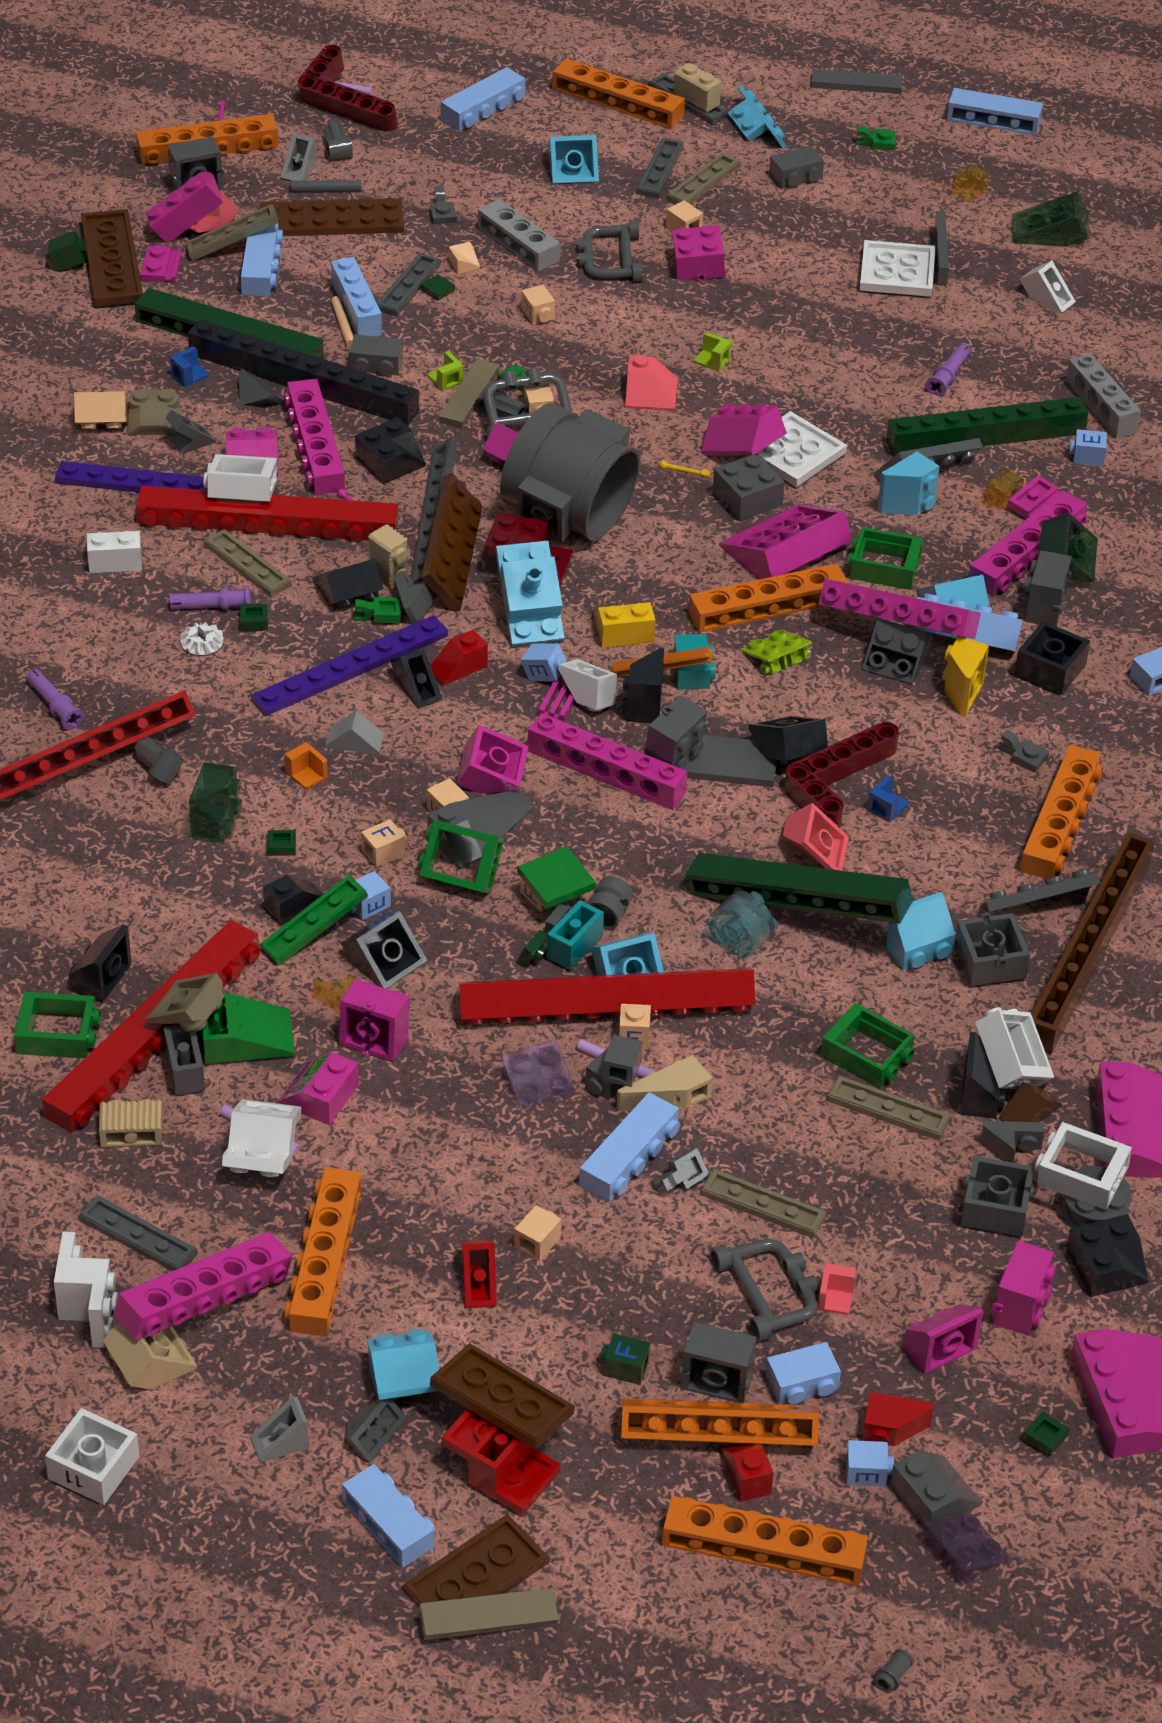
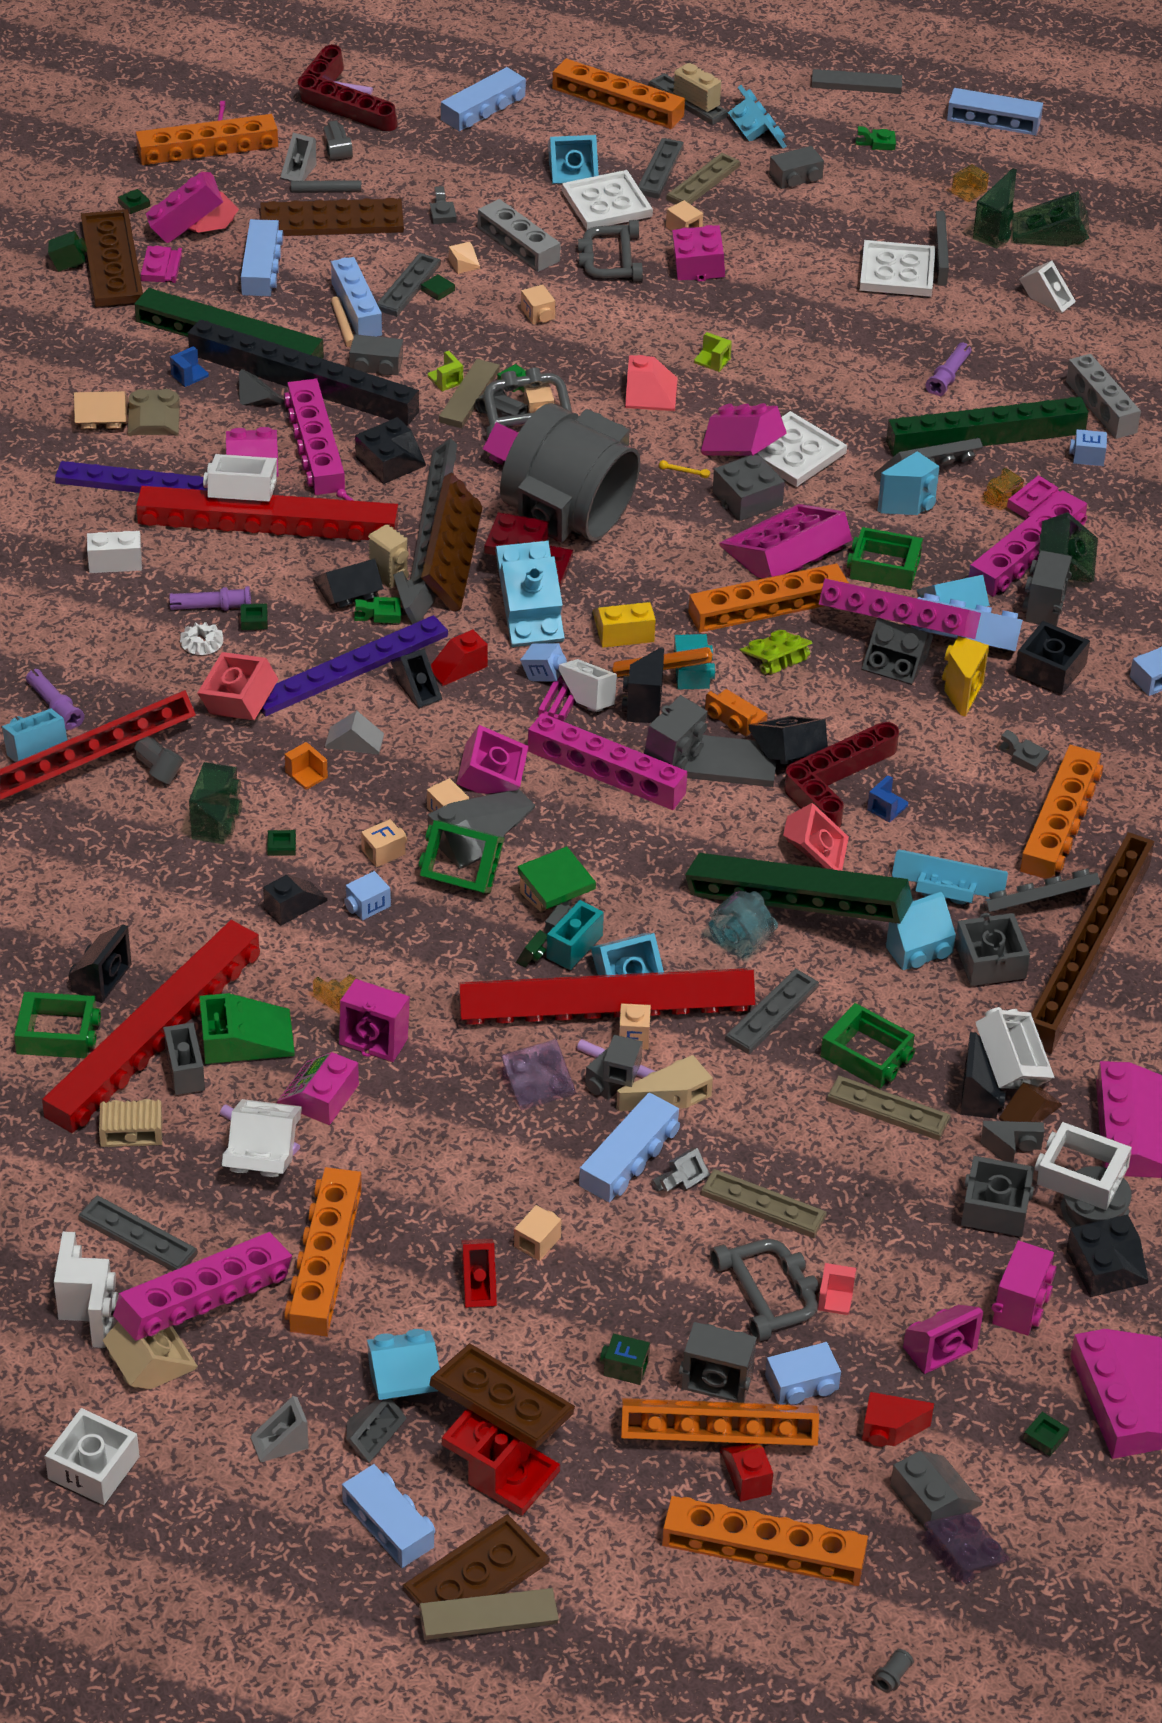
(33, 734): none -> medium azure brick
(134, 201): none -> dark green plate
(188, 433): dark grey slope -> none
(189, 1002): dark tan slope -> none
(193, 157): dark grey brick -> none
(232, 232): dark tan tile -> none
(238, 686): none -> coral brick
(247, 563): dark tan tile -> none
(314, 920): green tile -> none
(385, 950): black slope -> none
(607, 199): none -> white plate
(613, 898): dark grey wheel -> none
(733, 711): none -> orange bracket
(772, 1011): none -> dark grey tile
(868, 1463): light blue brick -> none
(952, 878): none -> medium azure bracket
(995, 212): none -> clear green slope

